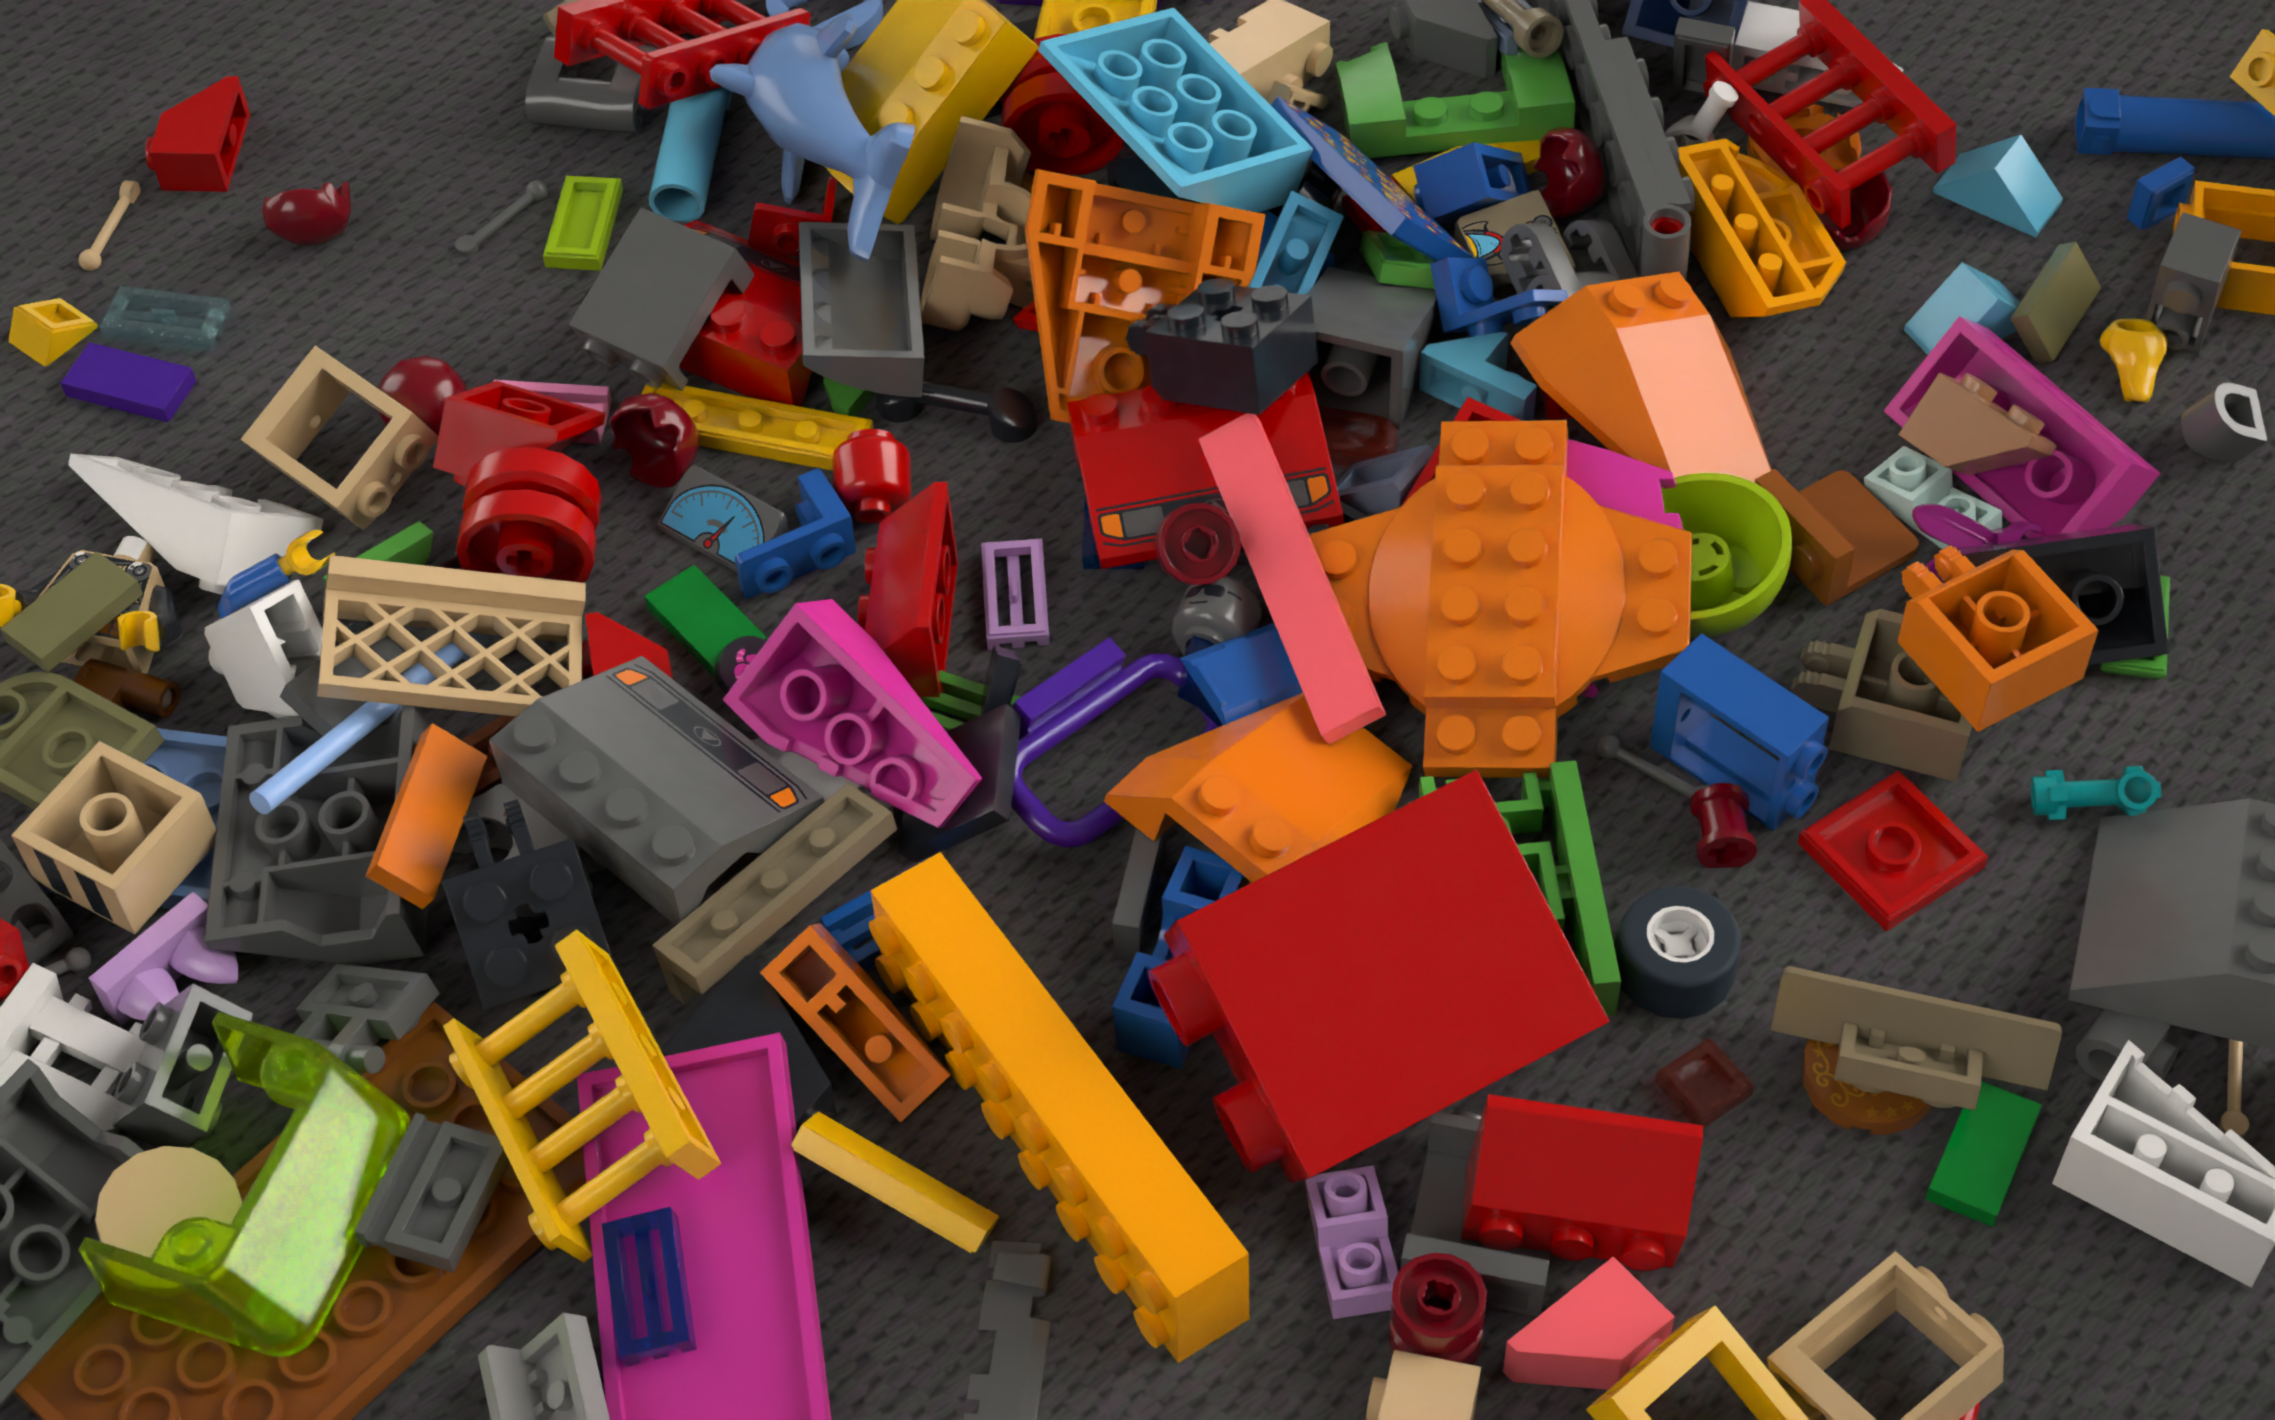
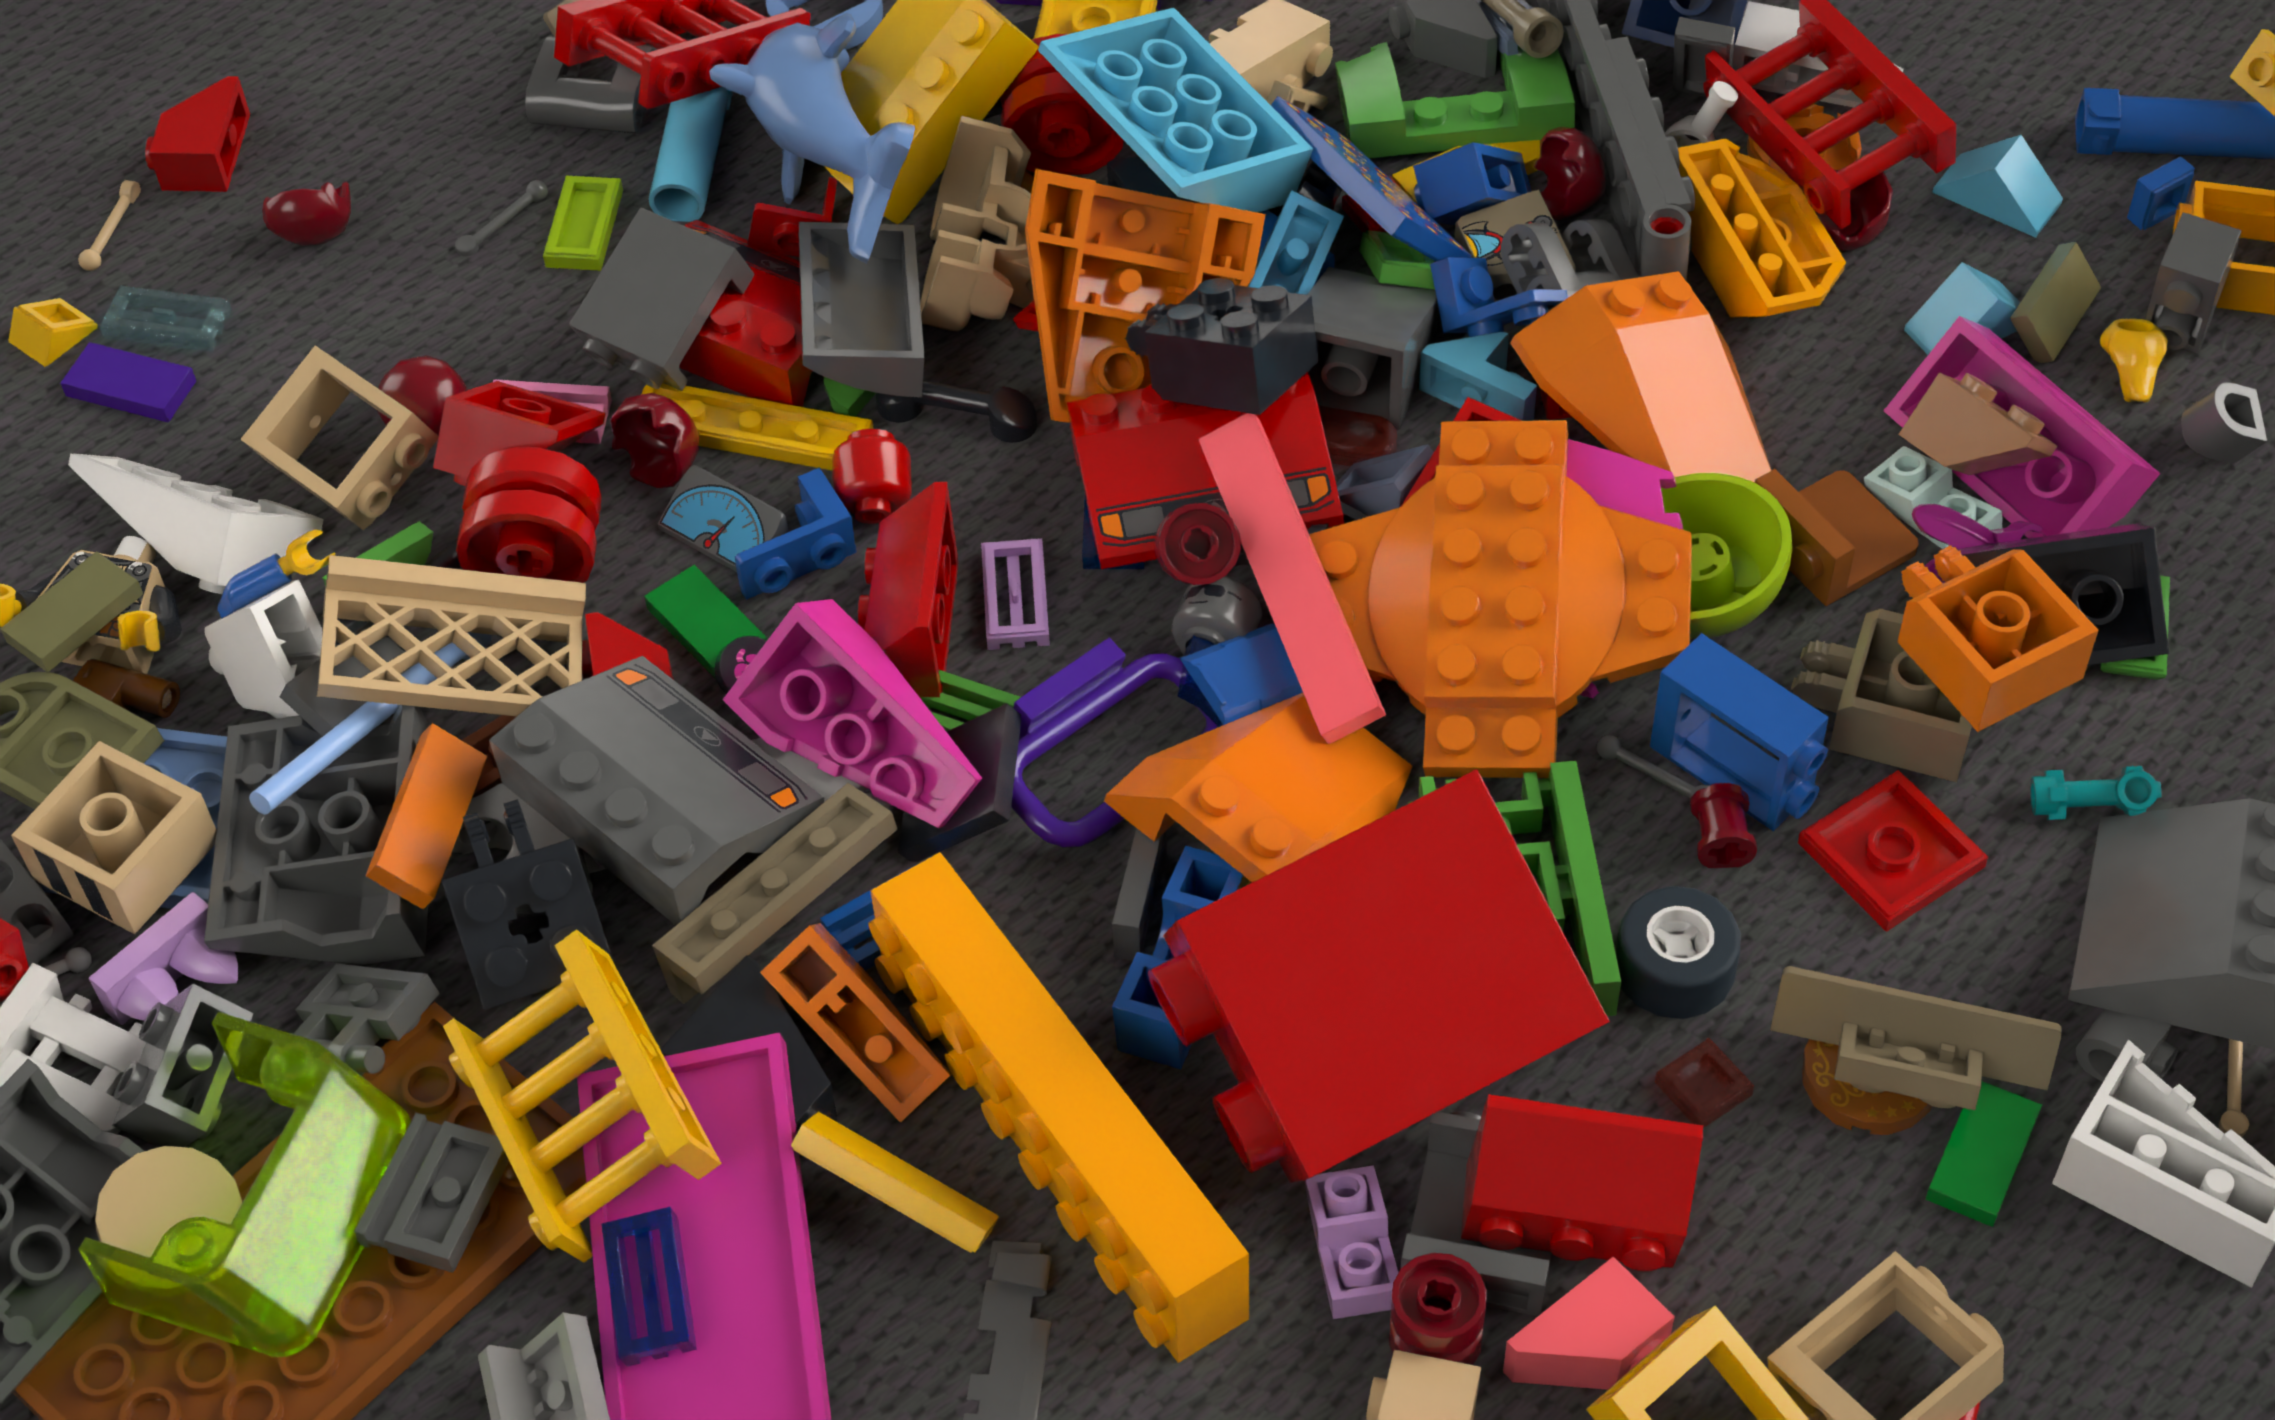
(1000, 679): black tile -> none

